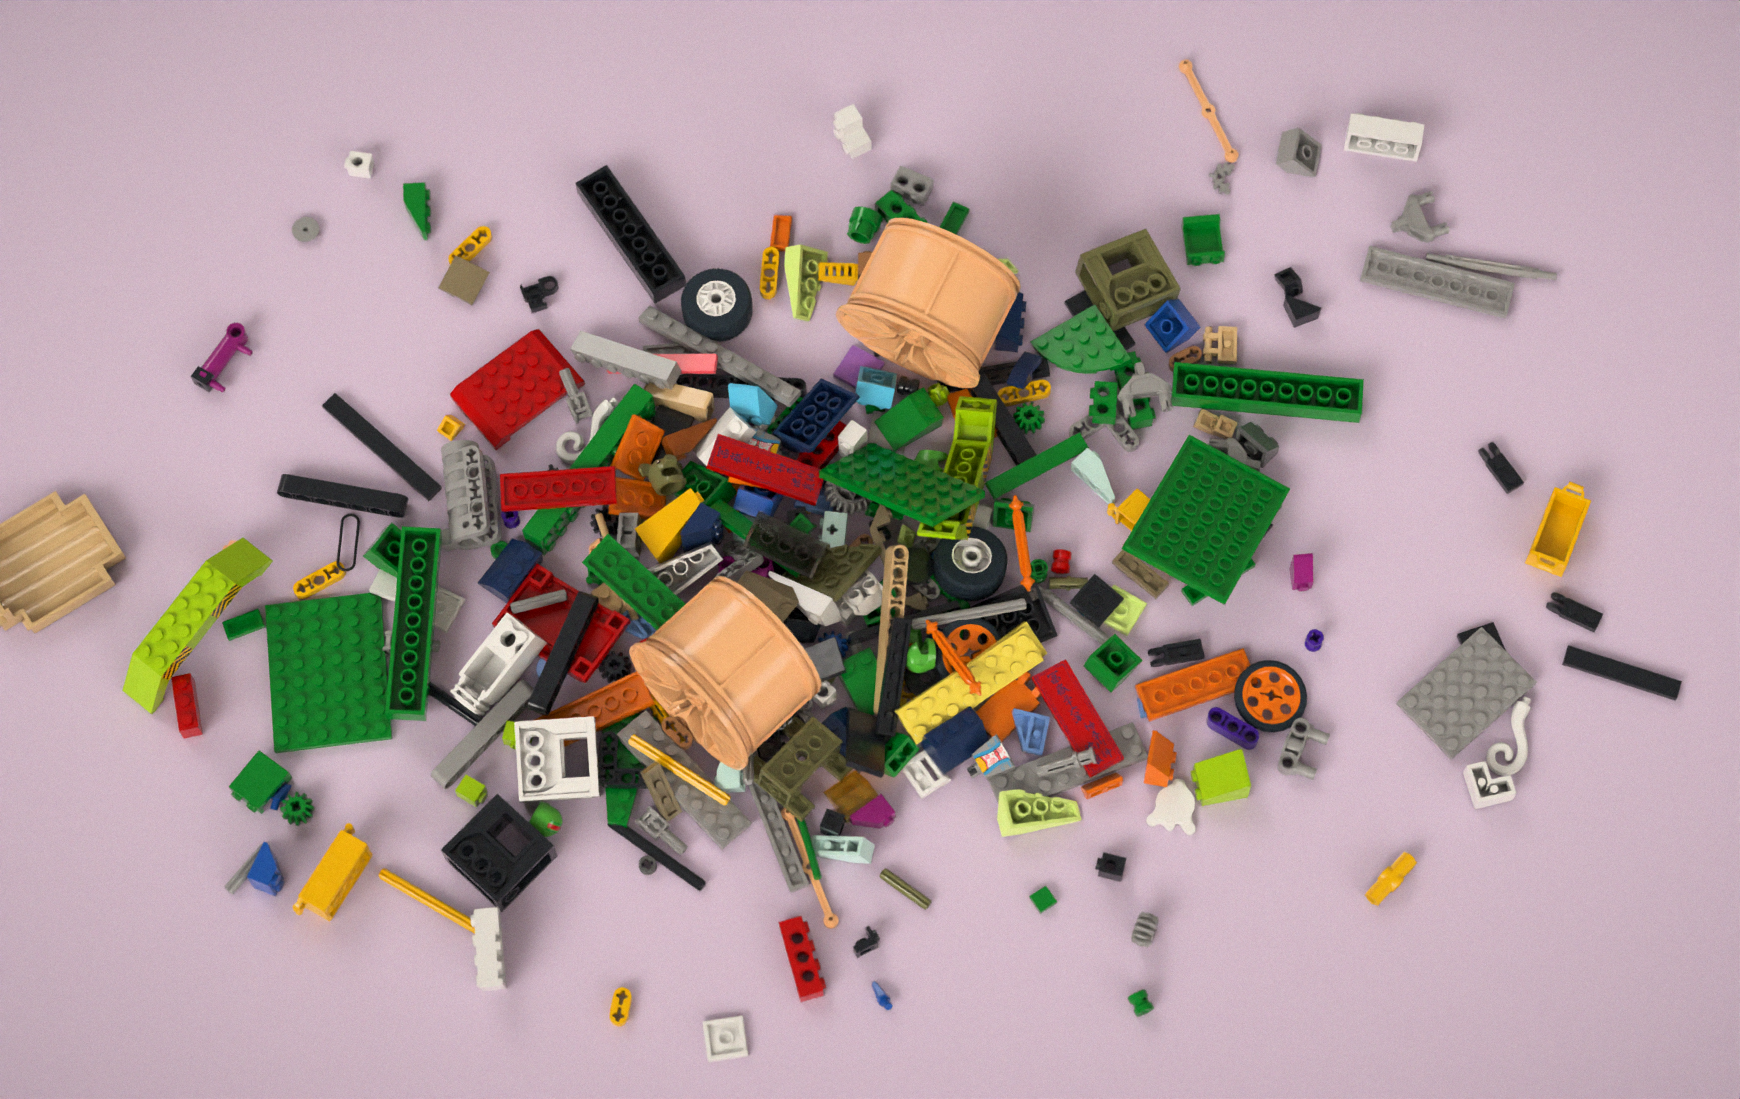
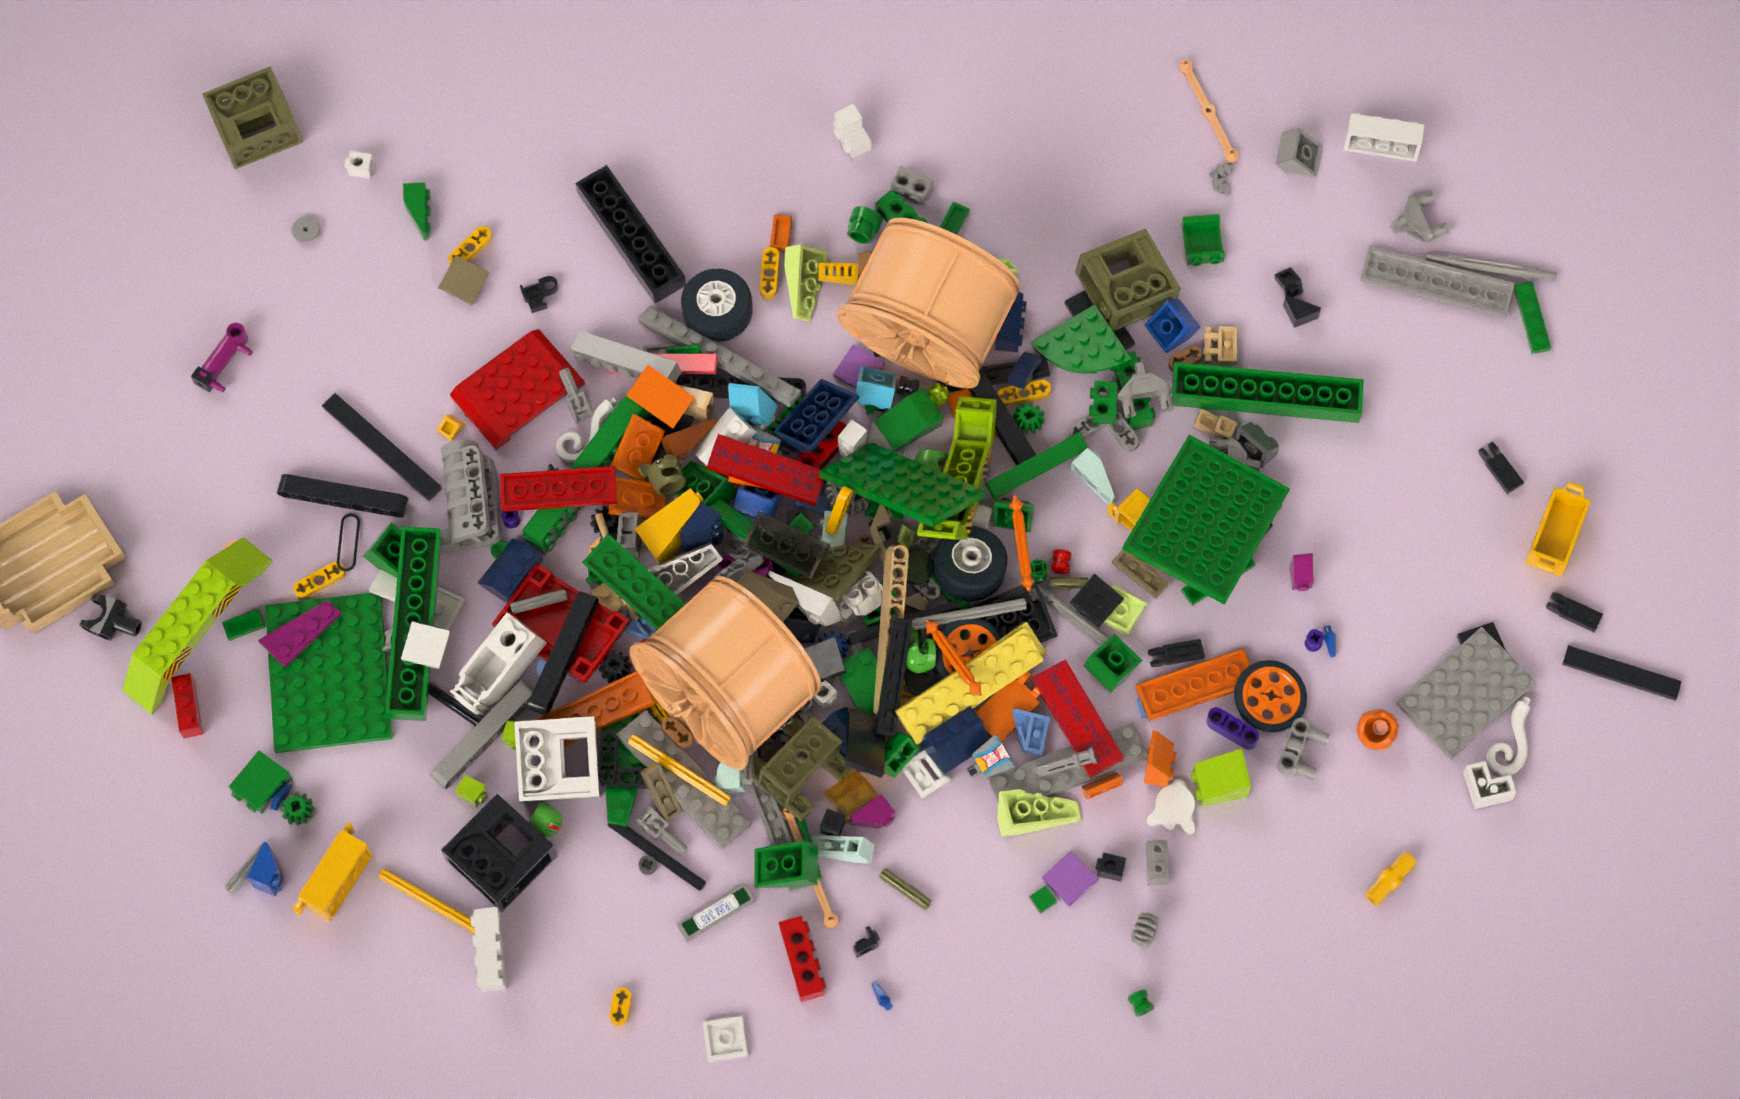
(111, 619): none -> black connector
(248, 111): none -> olive piece
(295, 636): none -> magenta wing
(425, 645): none -> white tile
(660, 396): none -> orange tile
(687, 349): none -> green axle
(716, 912): none -> tile
(786, 865): none -> green slope
(839, 510): none -> yellow beam
(1069, 878): none -> medium lavender tile
(1157, 862): none -> light grey brick
(1330, 640): none -> blue bar
(1377, 729): none -> orange hair
(1532, 317): none -> green plate

